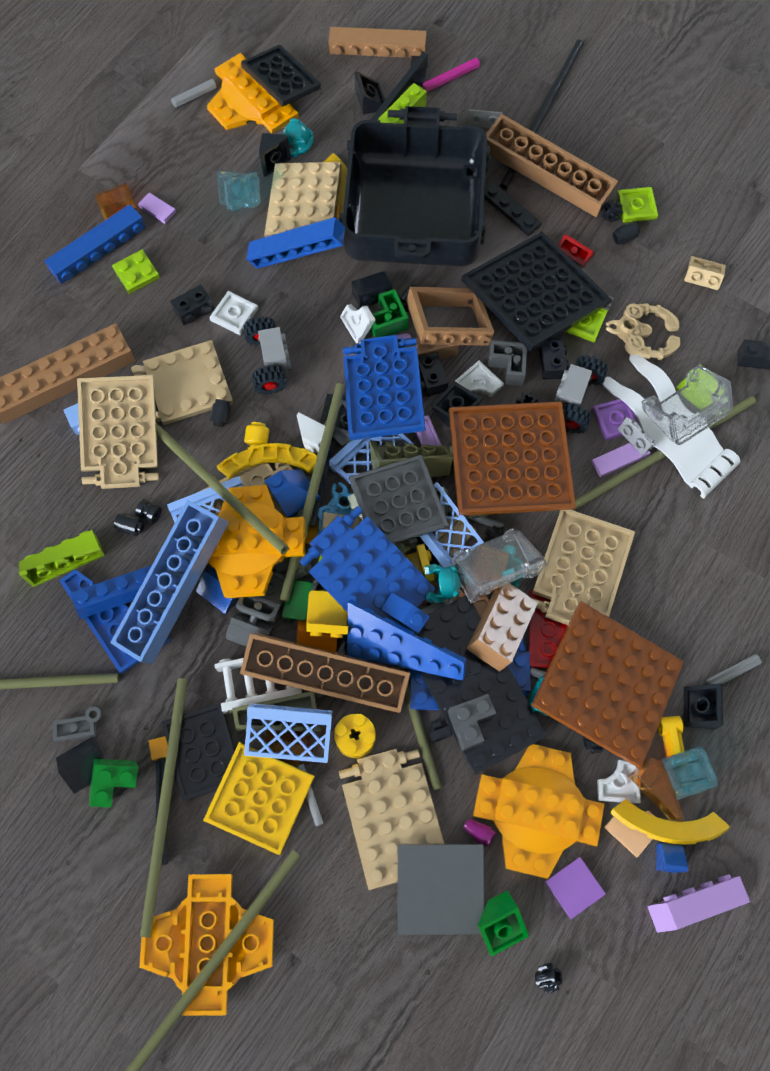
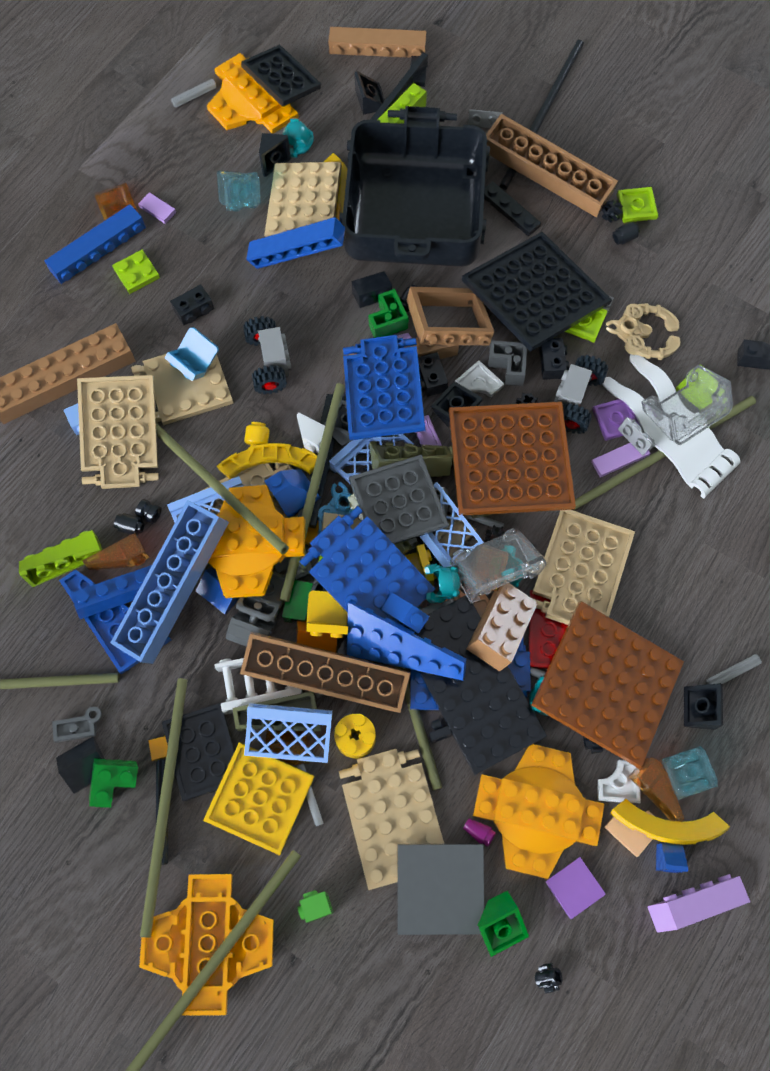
(123, 554): none -> clear orange slope
(193, 355): none -> bracket
(220, 412): black brick -> none
(233, 312): white tile -> none
(315, 906): none -> bright green brick
(357, 321): white tile -> none
(451, 74): dark pink axle -> none
(466, 719): dark grey brick -> none
(575, 250): red slope -> none
(671, 730): yellow piece -> none
(705, 273): tan bracket -> none

